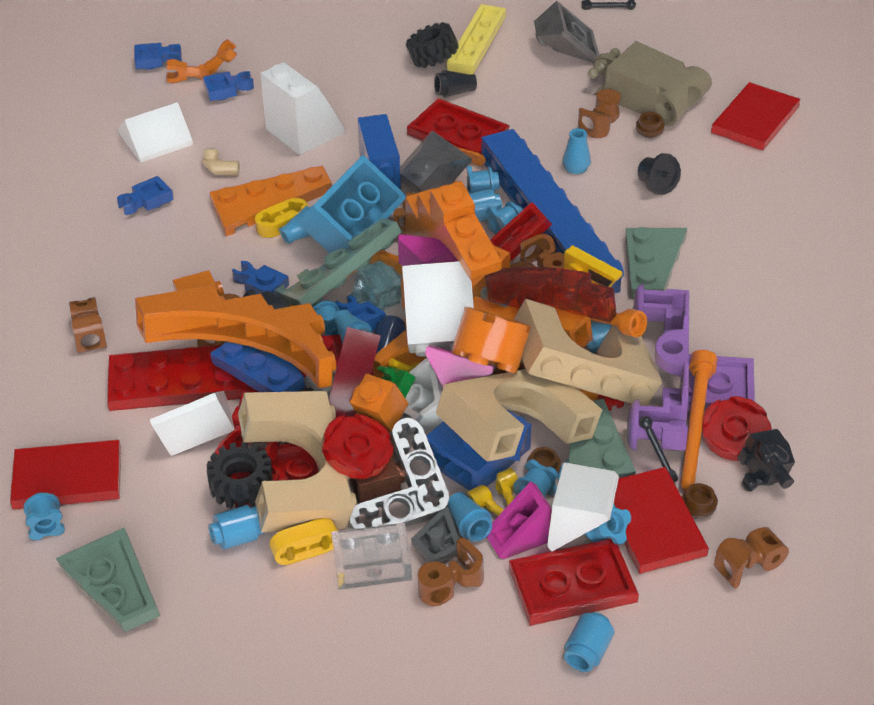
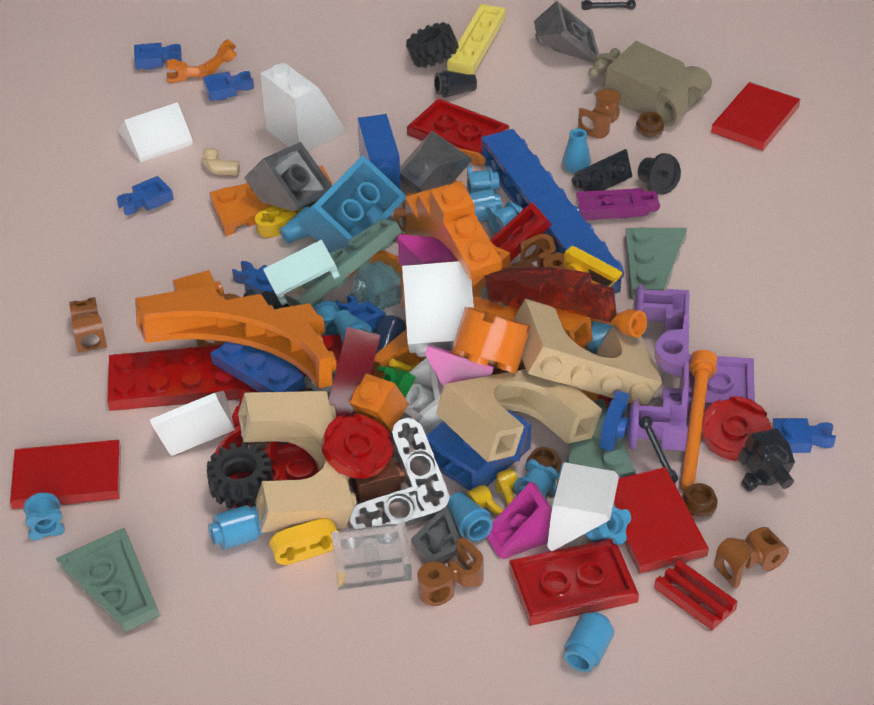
(288, 179): none -> flat silver slope
(300, 269): none -> light aqua hinge
(604, 173): none -> black hinge
(614, 423): none -> blue plate
(616, 203): none -> magenta hinge
(699, 591): none -> red tile
(802, 436): none -> blue plate

